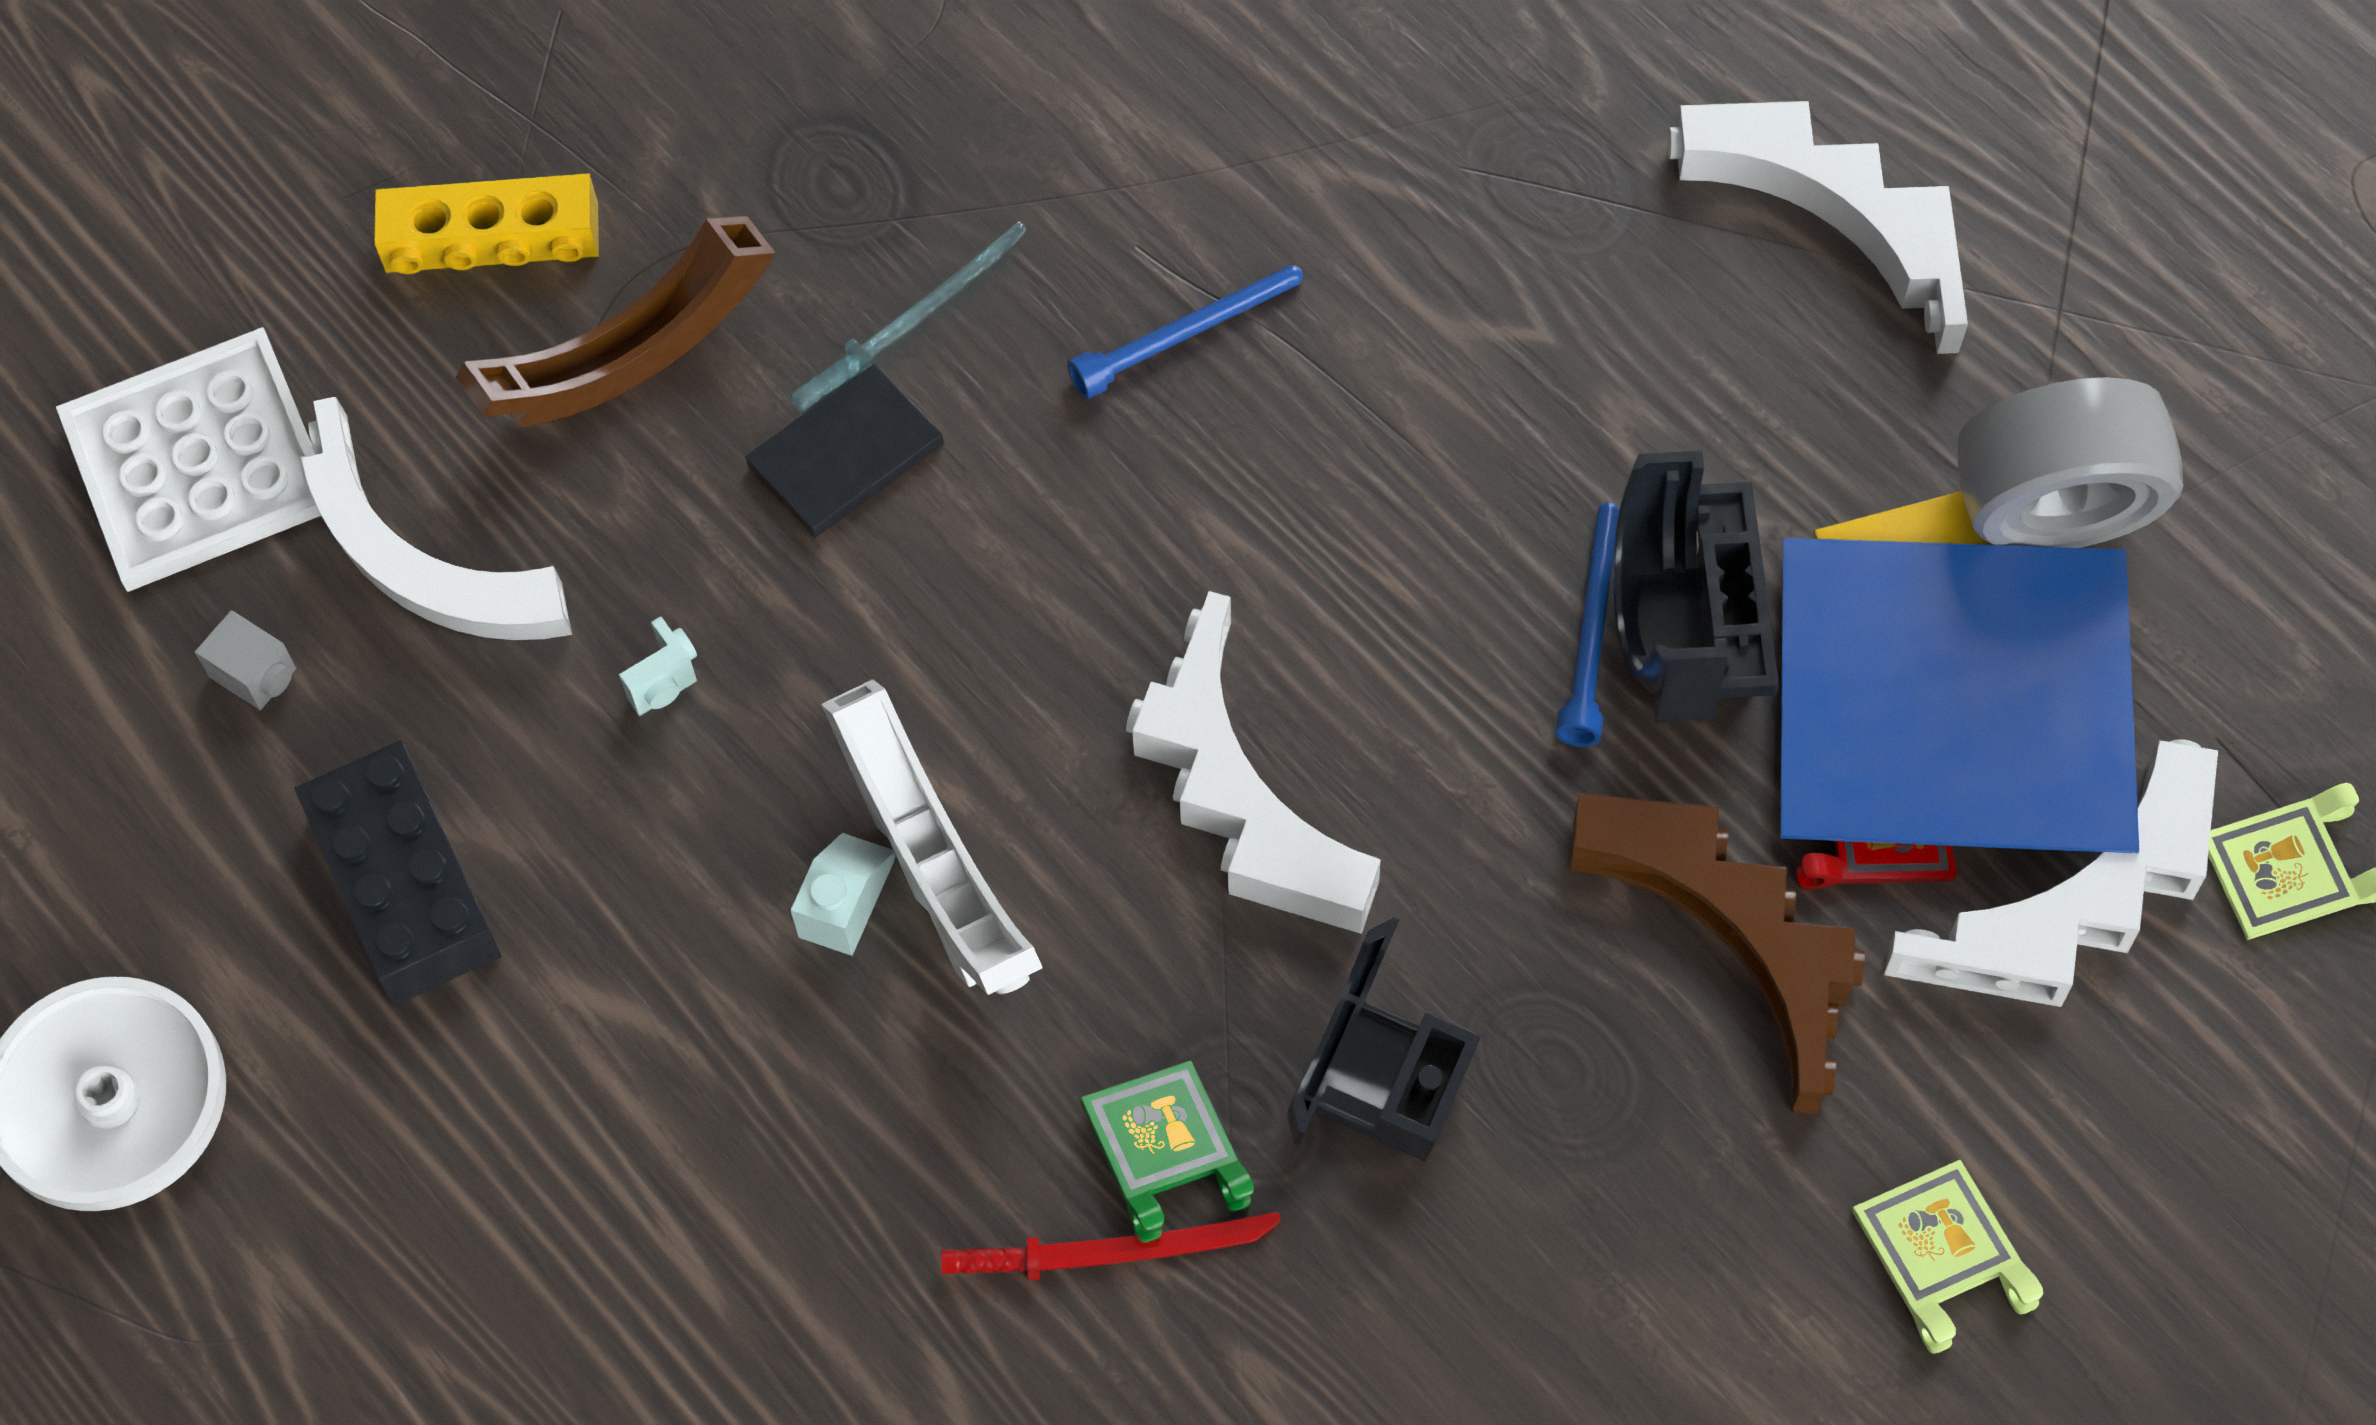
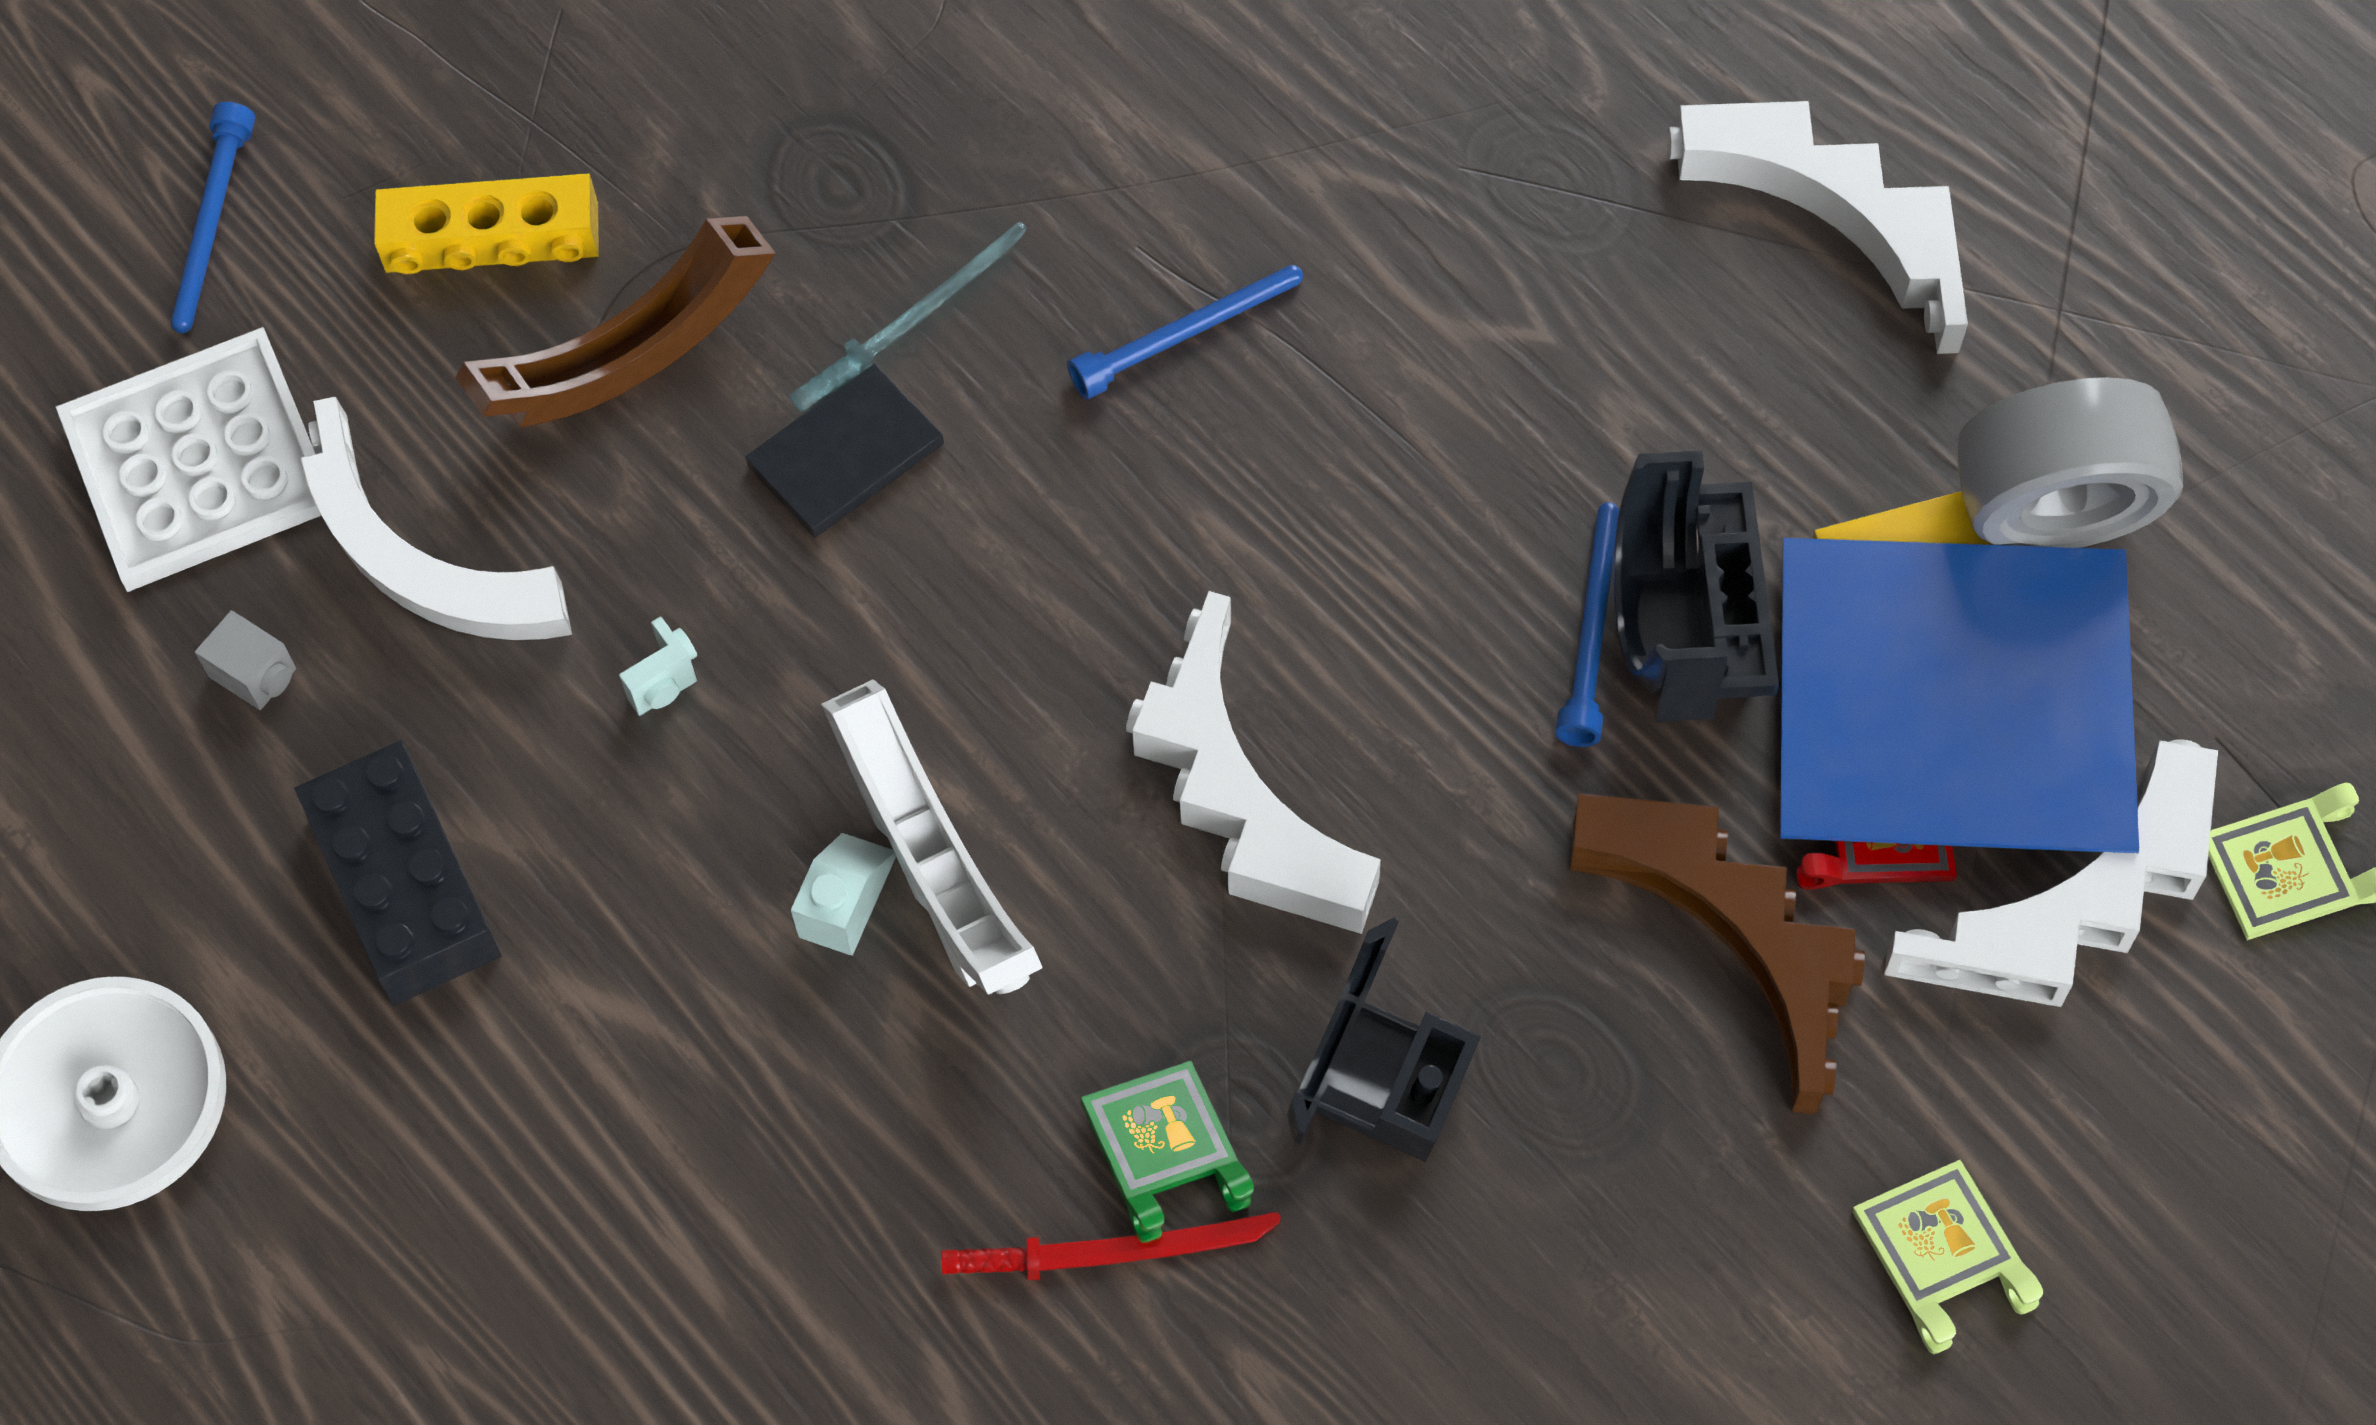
(231, 127): none -> blue piece

